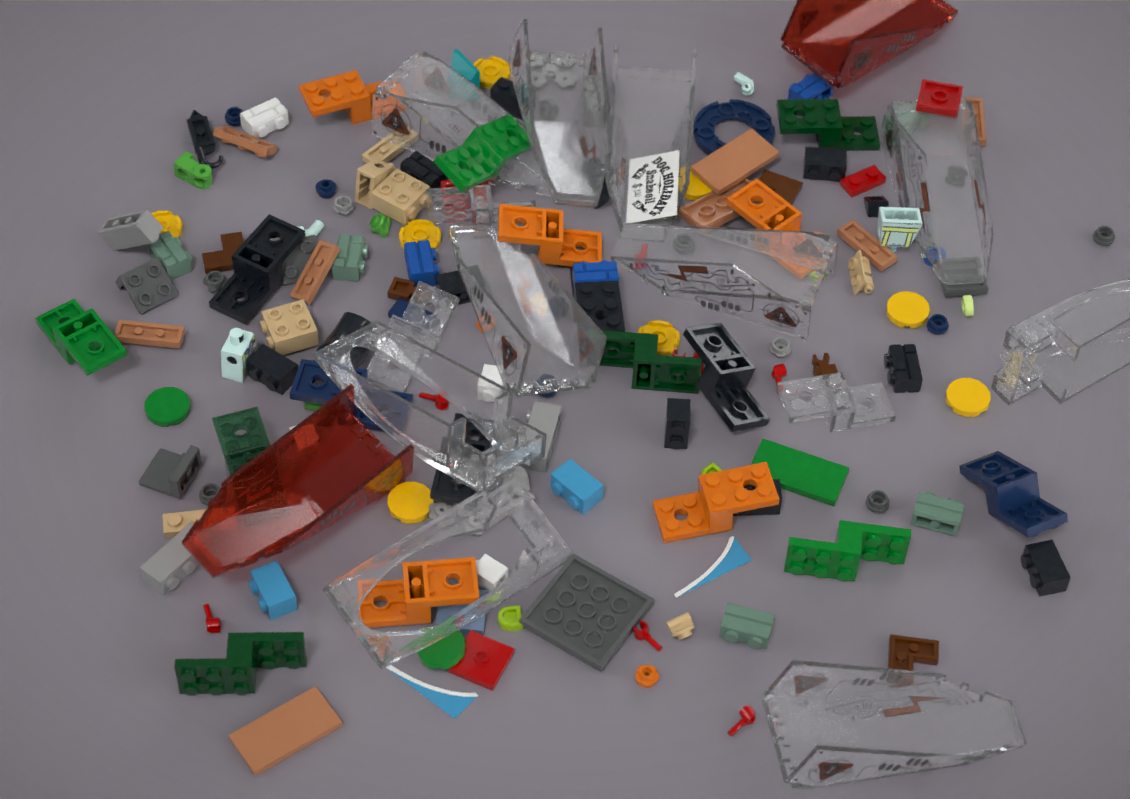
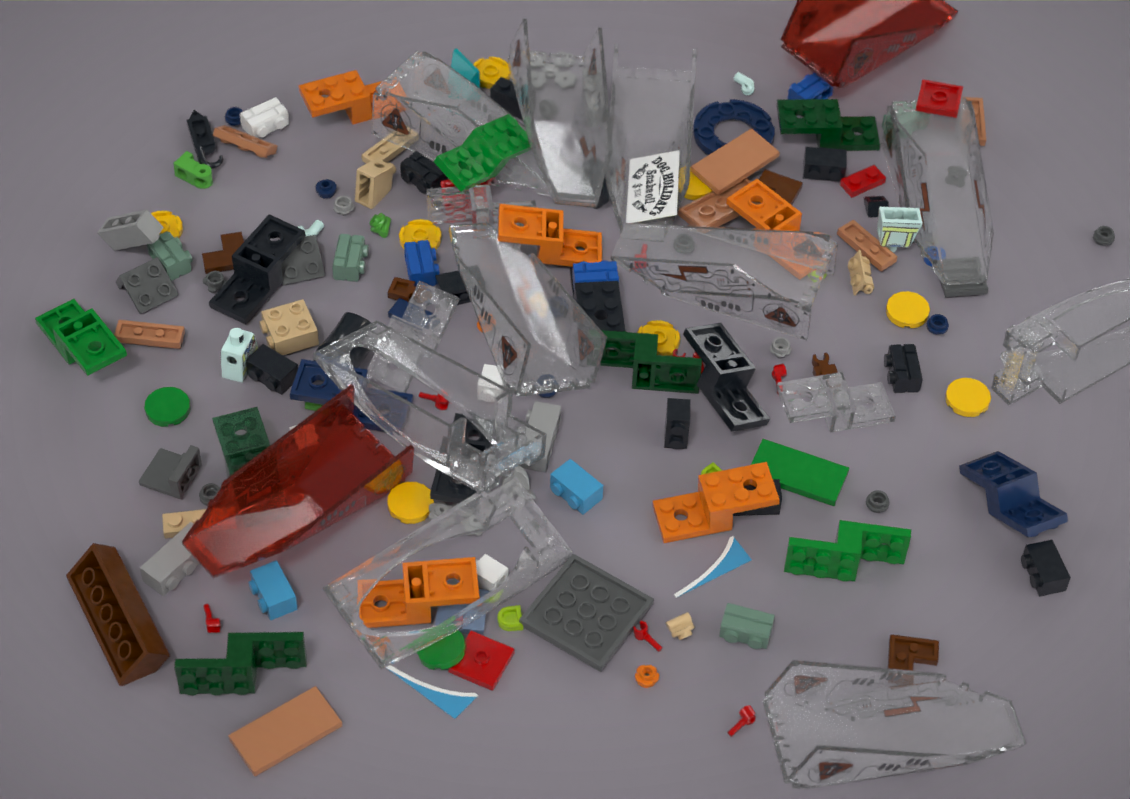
(117, 614): none -> reddish brown slope
(315, 272): nougat plate -> none
(400, 196): tan brick -> none
(937, 513): sand green brick -> none
(967, 305): yellowish green tile -> none

